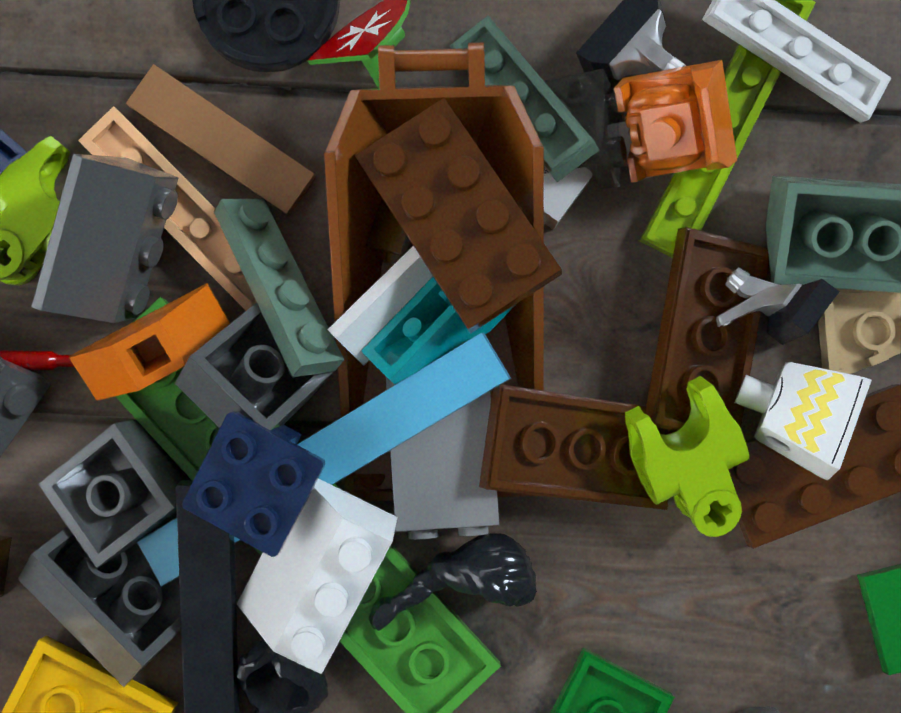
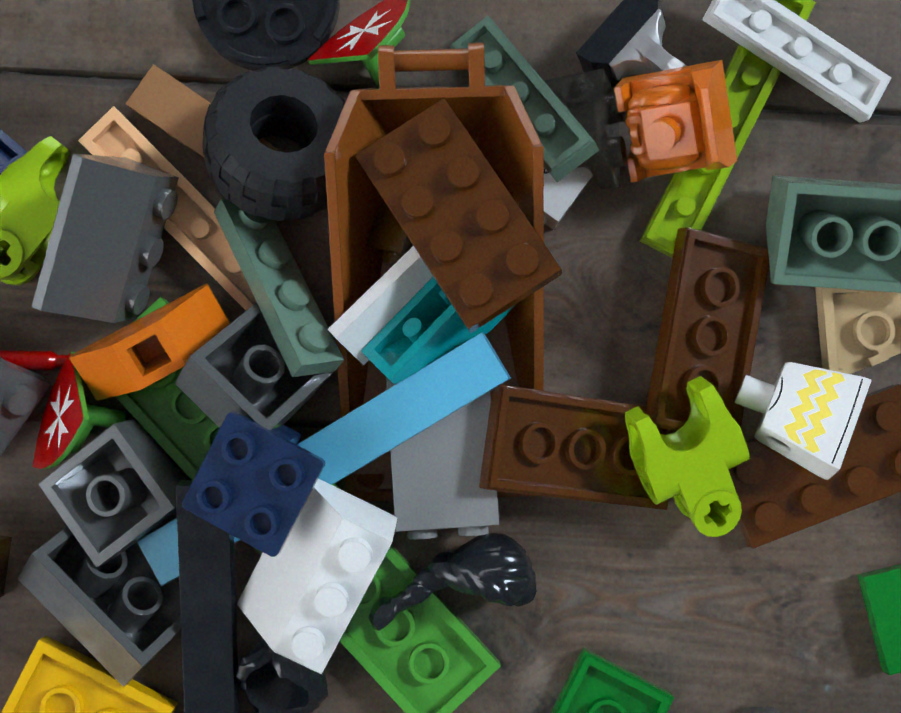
(68, 419): none -> shield
(262, 106): none -> black tyre
(790, 307): piece -> none

